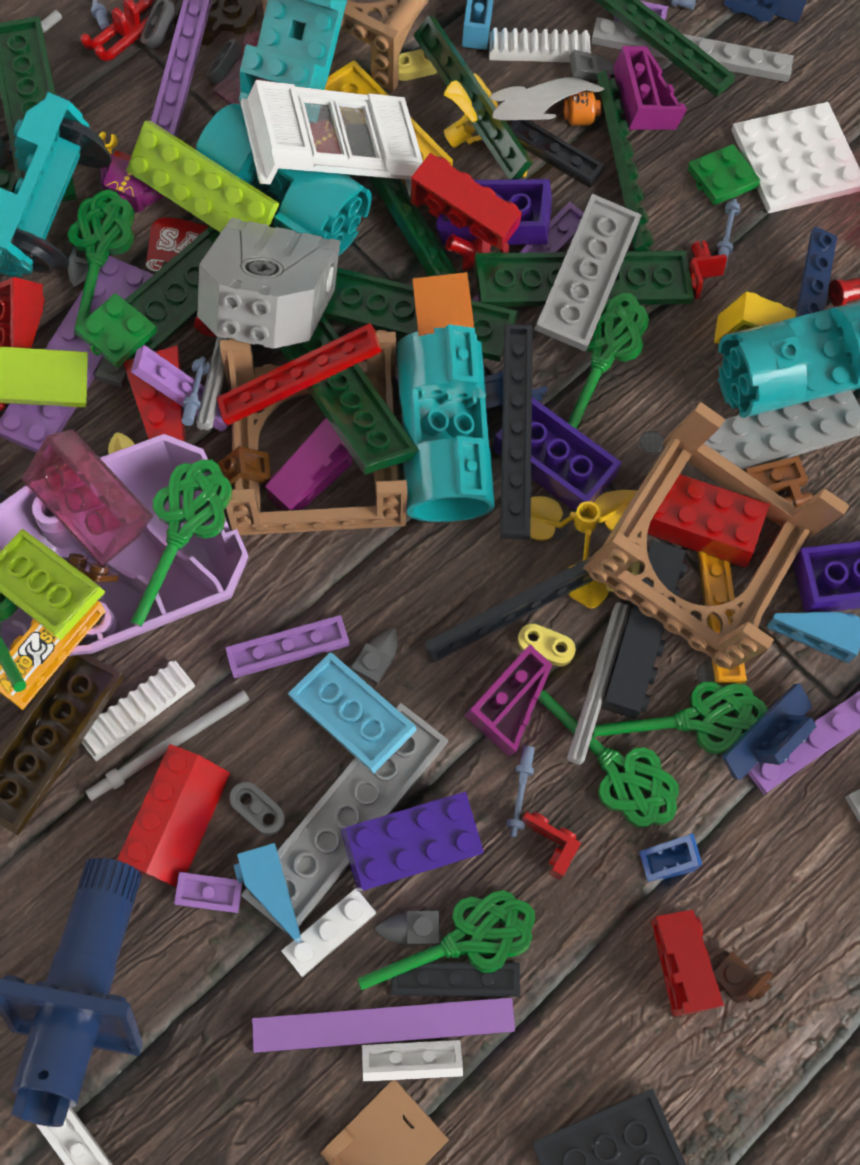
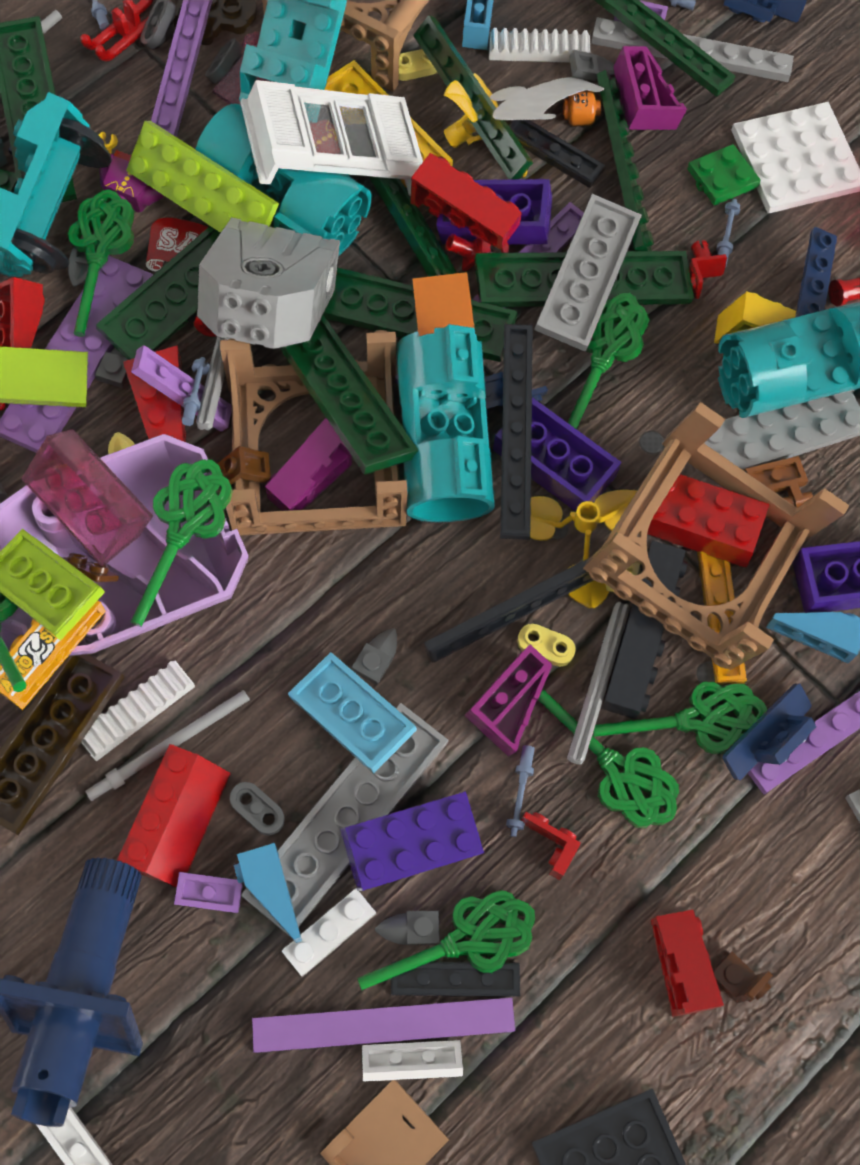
(116, 330): green plate -> none
(287, 646): medium lavender plate -> none
(299, 374): red plate -> none
(671, 858): blue slope -> none

